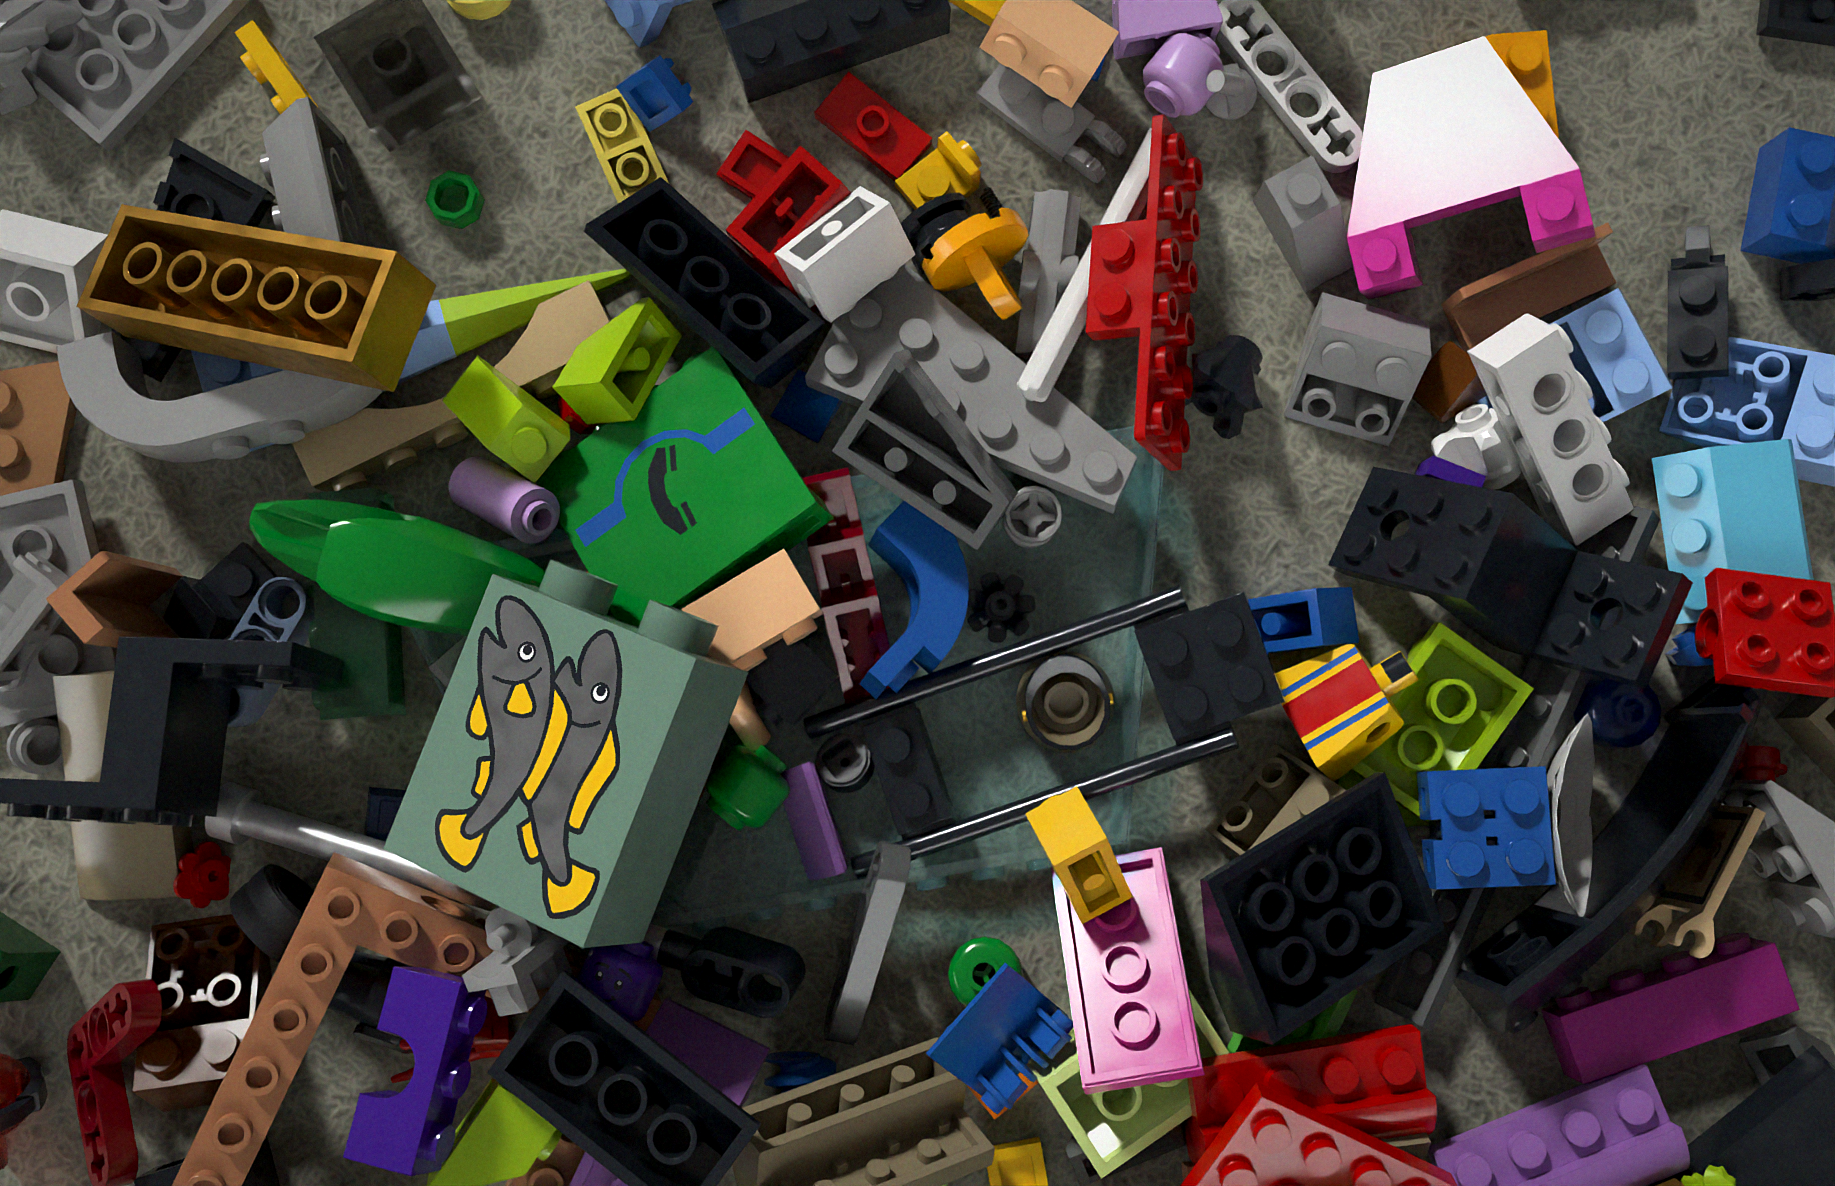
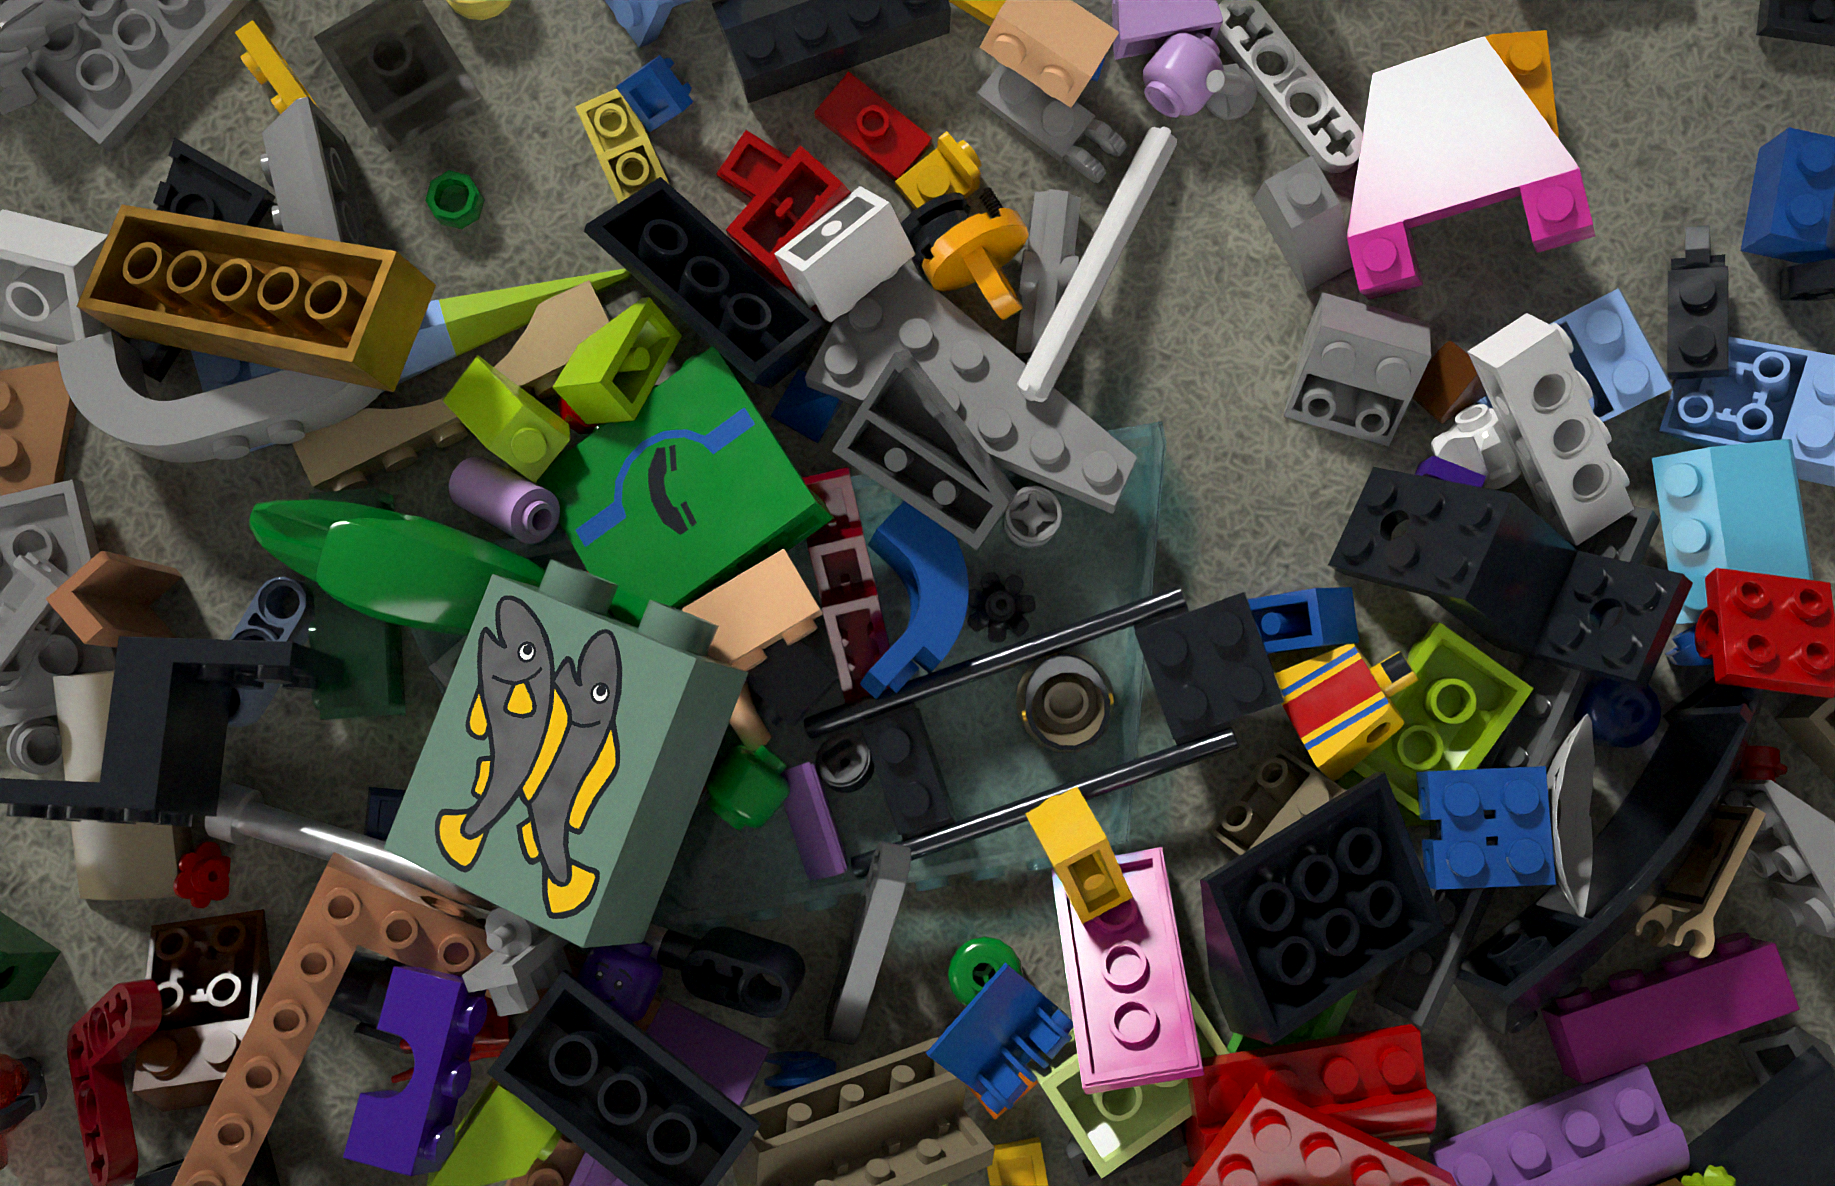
(217, 601): black slope -> none
(271, 908): black tyre -> none
(1144, 287): red bracket -> none
(1227, 383): black rock -> none
(1530, 286): nougat panel -> none

